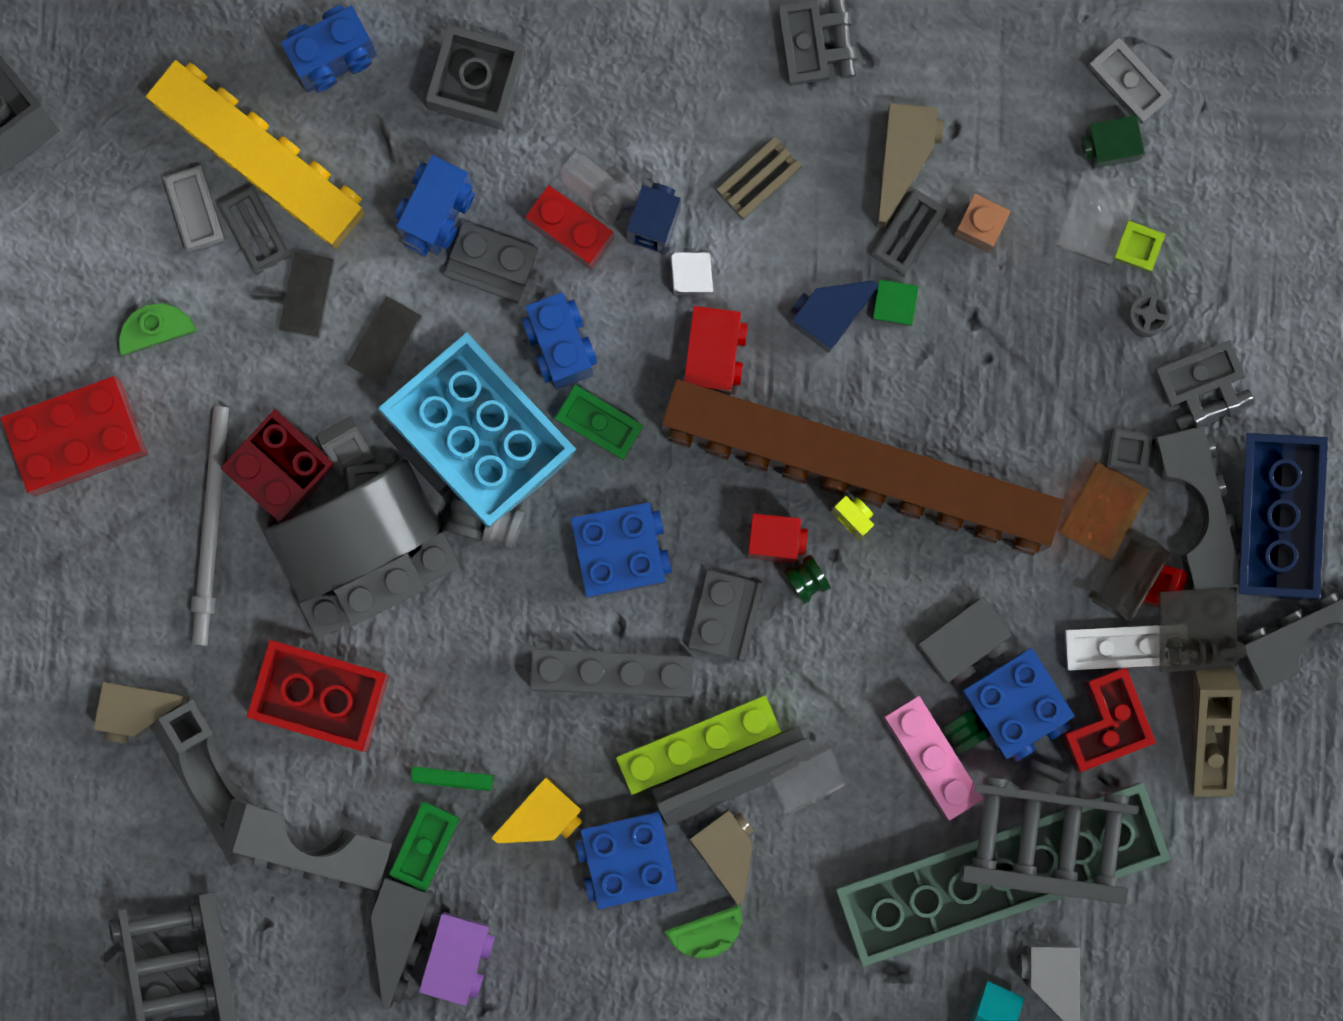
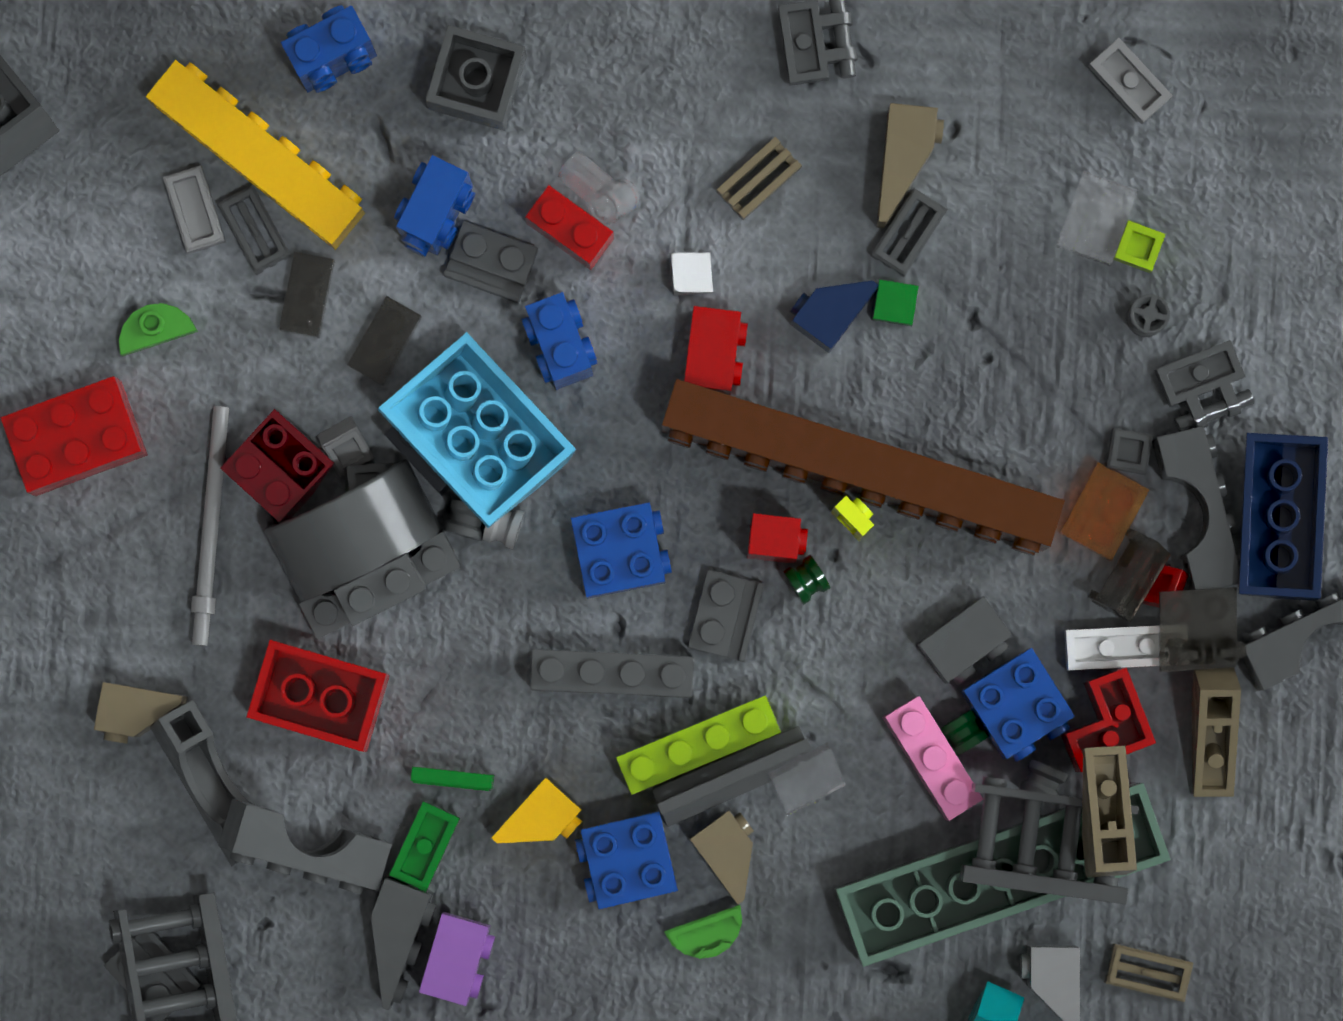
(599, 422): green plate -> none
(654, 218): dark blue brick -> none
(982, 223): nougat brick -> none
(1107, 813): none -> dark tan slope
(1113, 142): dark green brick -> none
(1115, 964): none -> dark tan tile

